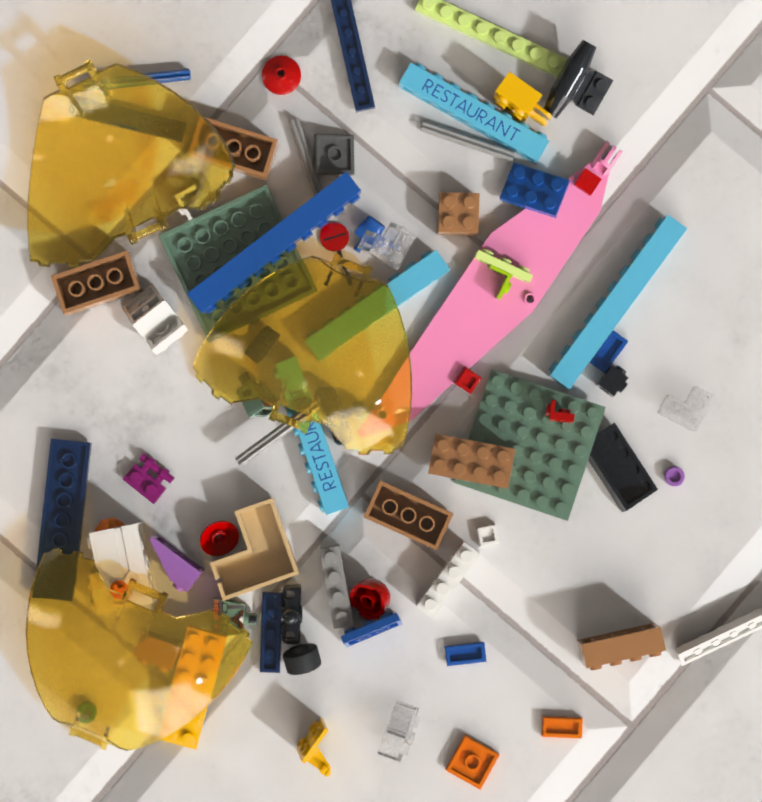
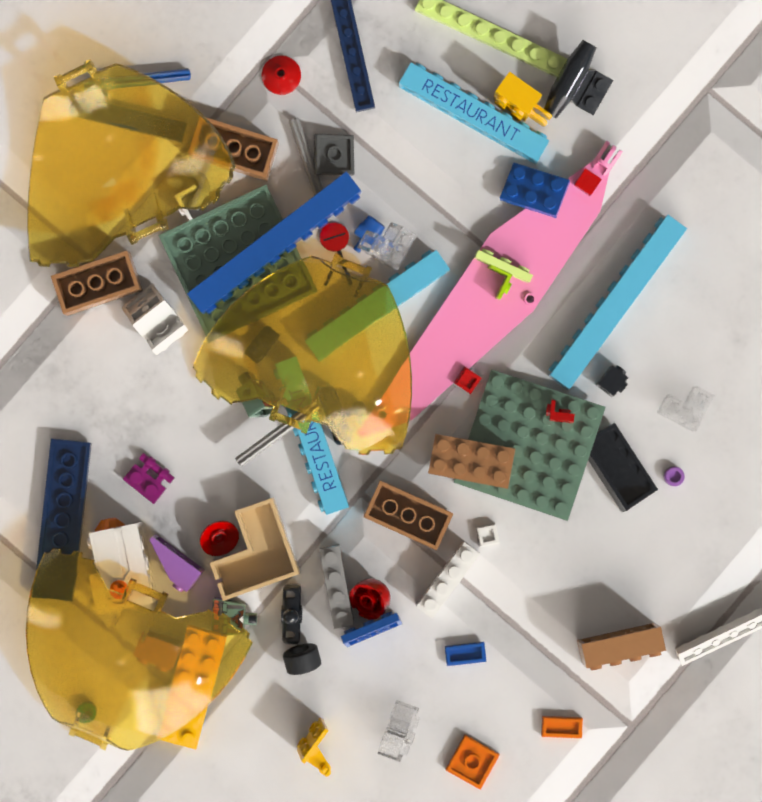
(271, 632): dark blue tile -> none
(458, 214): medium nougat brick -> none
(468, 141): light grey axle -> none
(608, 352): blue tile -> none

